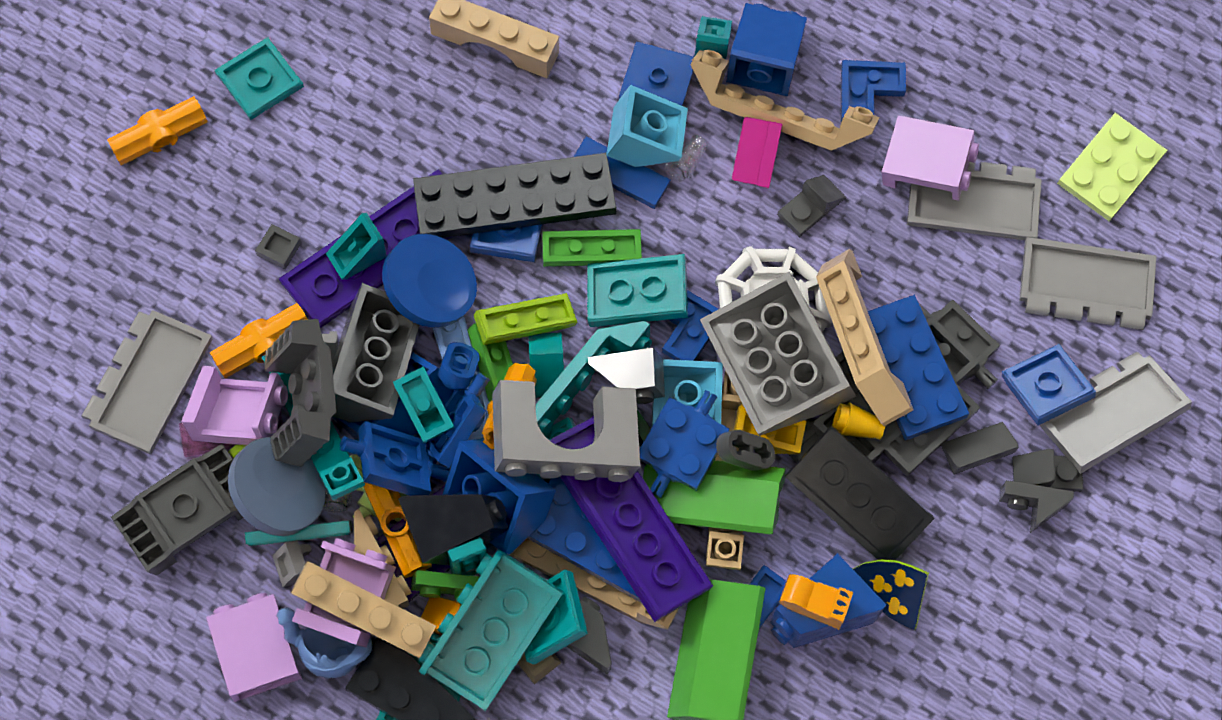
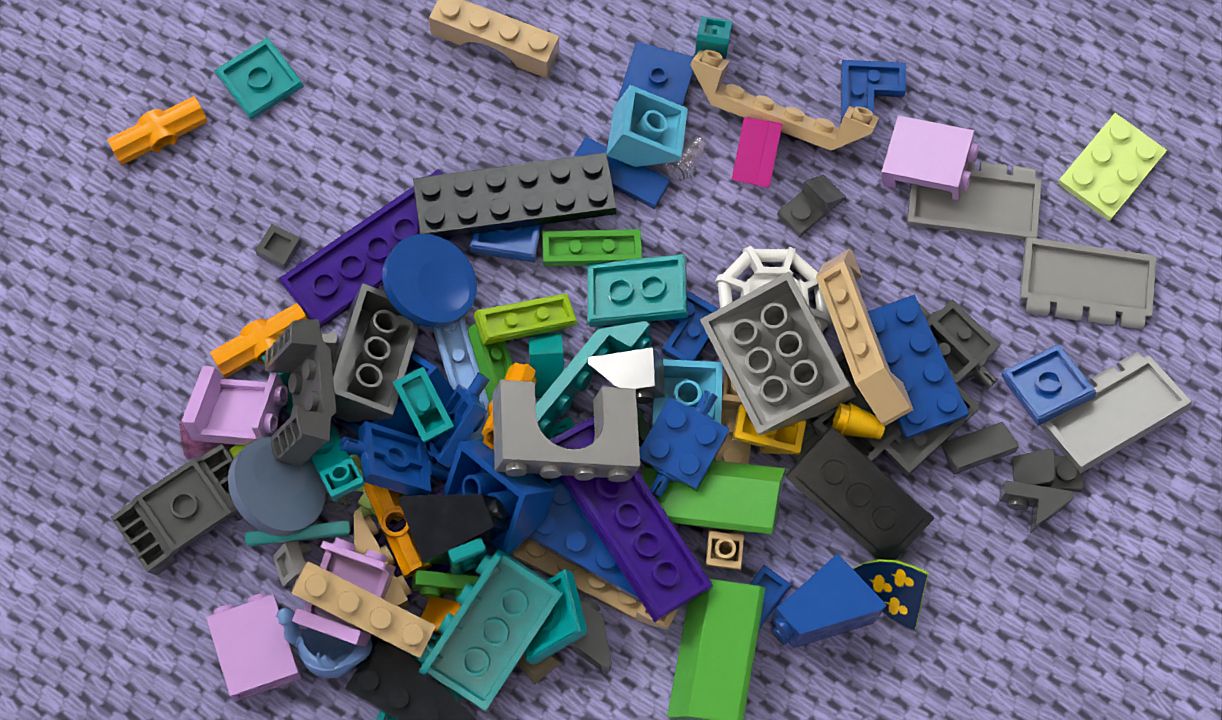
(149, 381): light grey hinge -> none
(357, 248): teal slope -> none
(458, 366): blue plate -> none
(746, 443): dark grey beam -> none
(766, 49): blue slope -> none
(816, 600): light orange leg -> none

